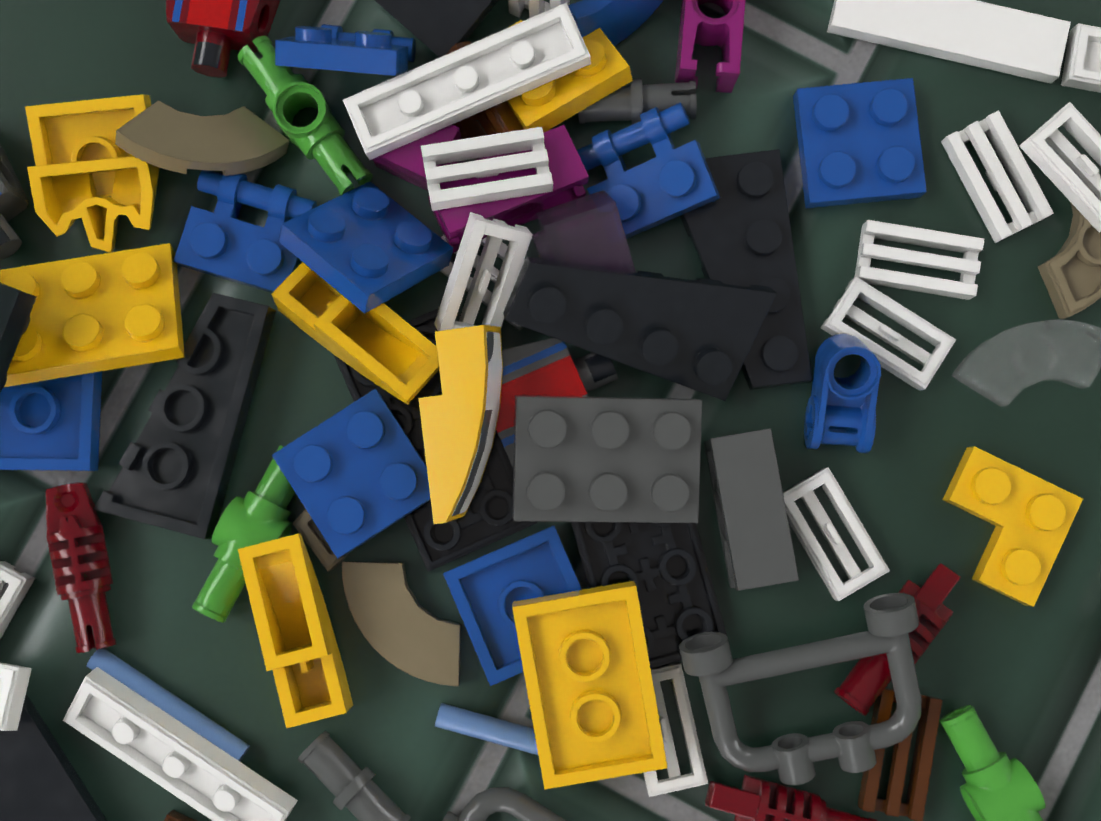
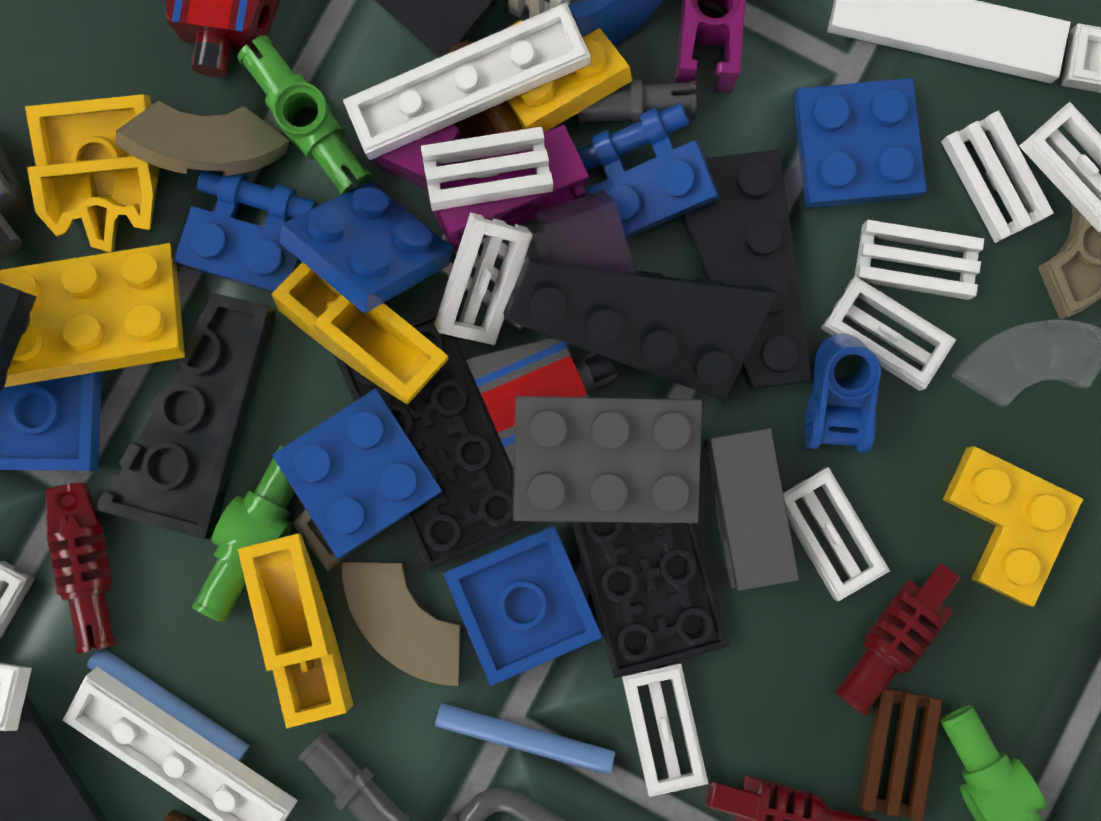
(337, 50): blue plate -> none
(462, 420): yellow slope -> none
(589, 684): yellow plate -> none
(853, 742): dark grey bar -> none

